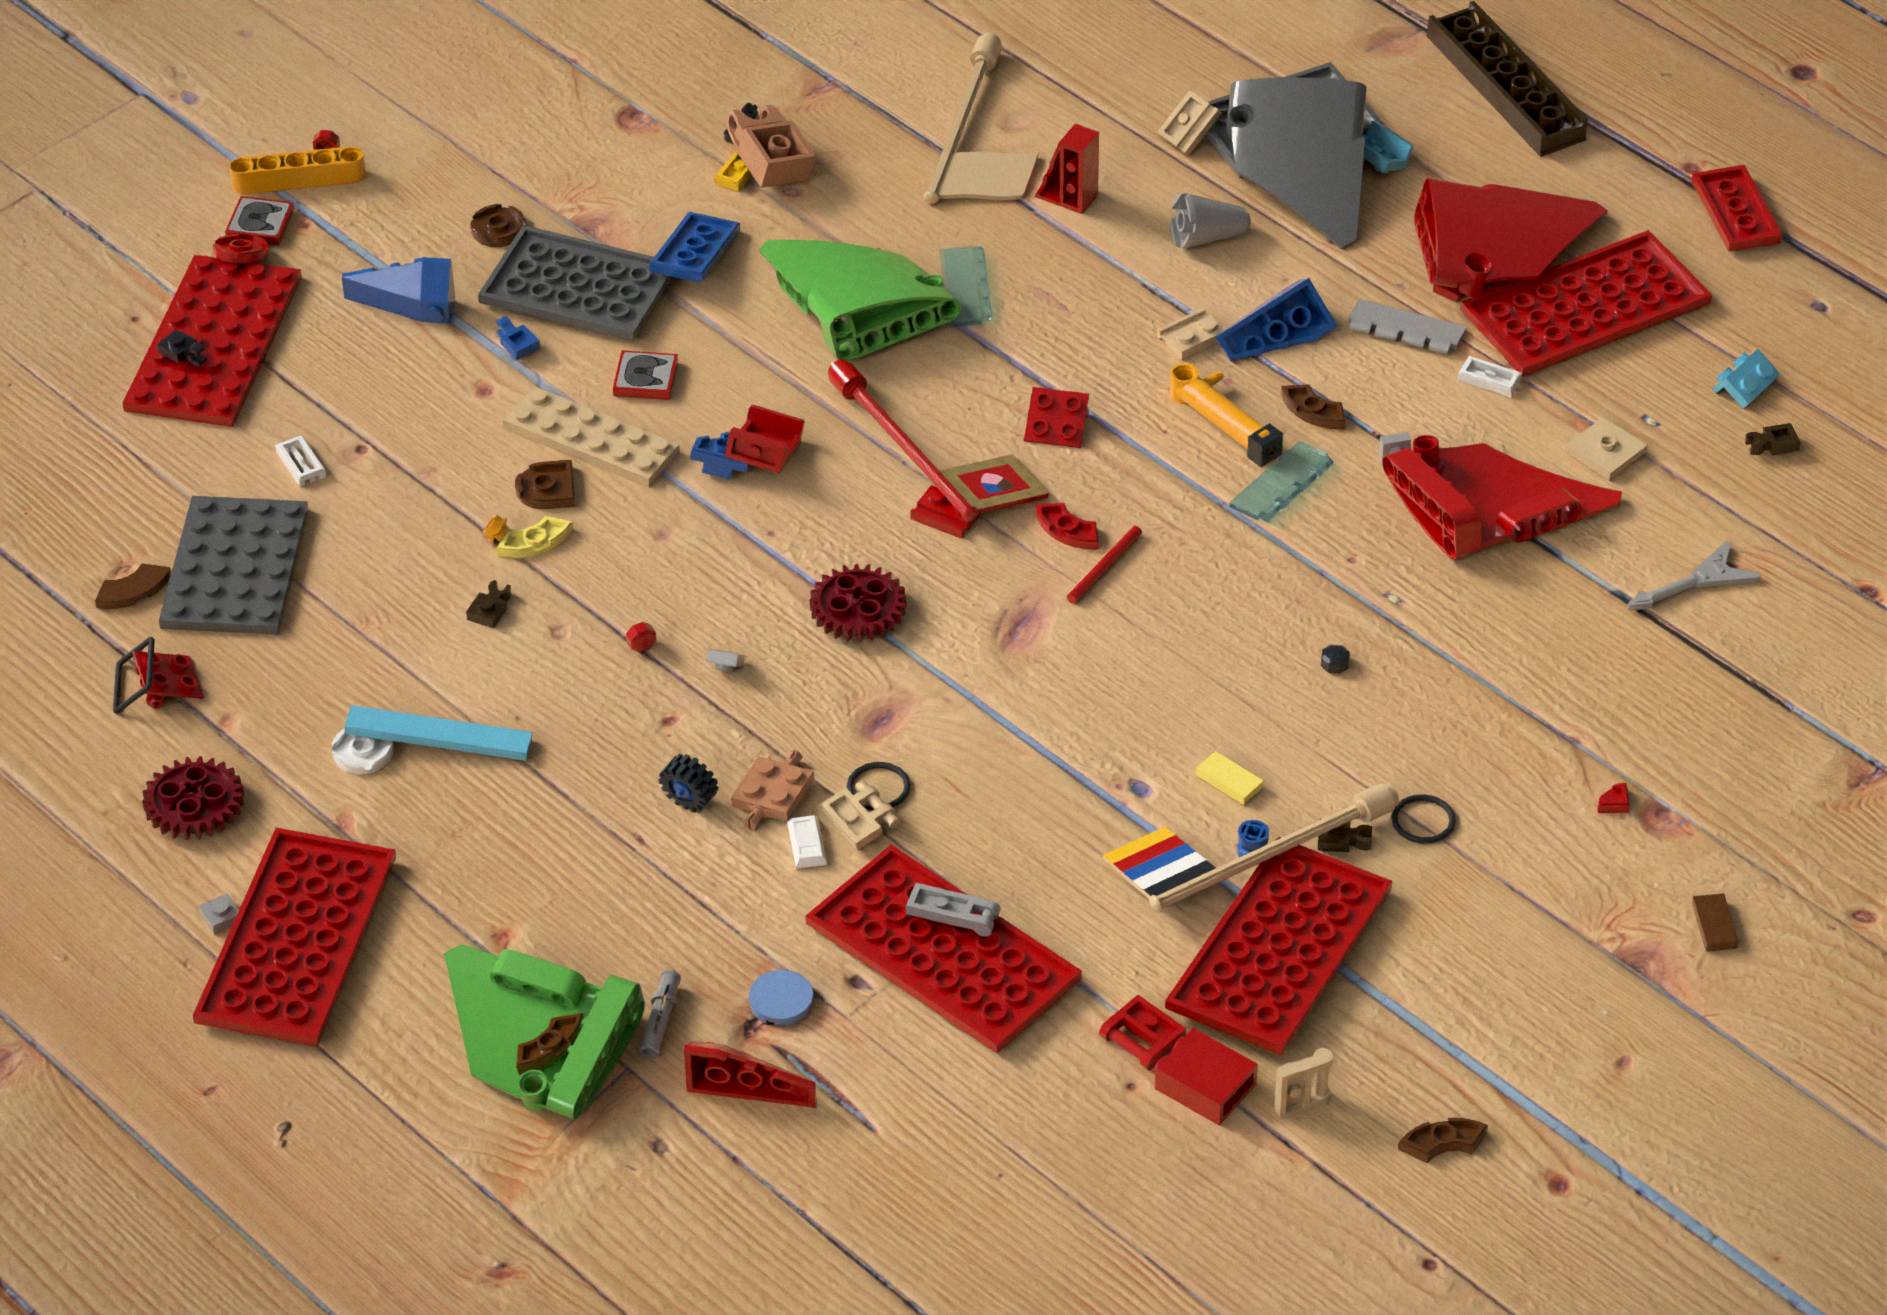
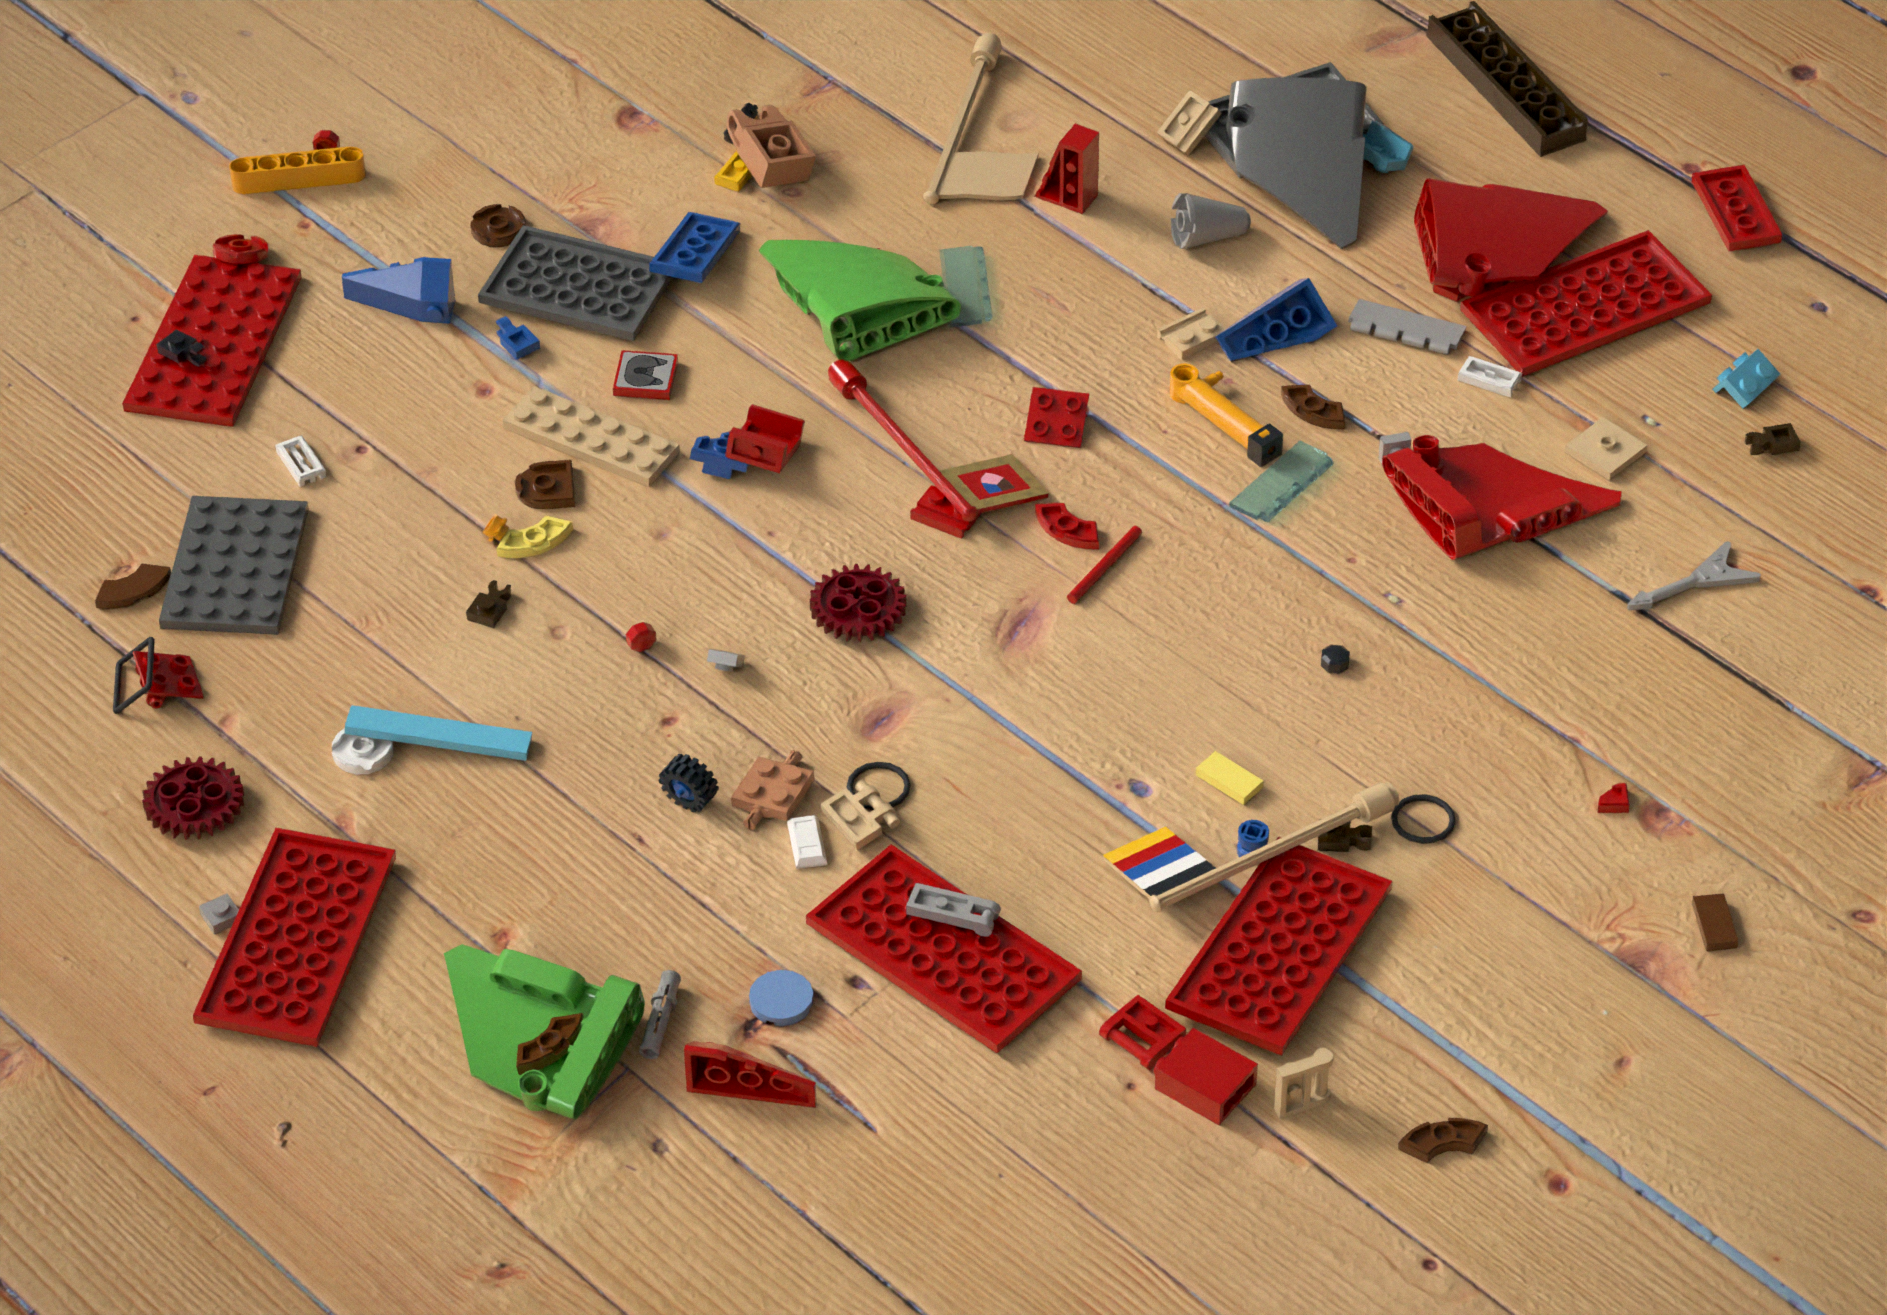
(260, 218): tile -> none

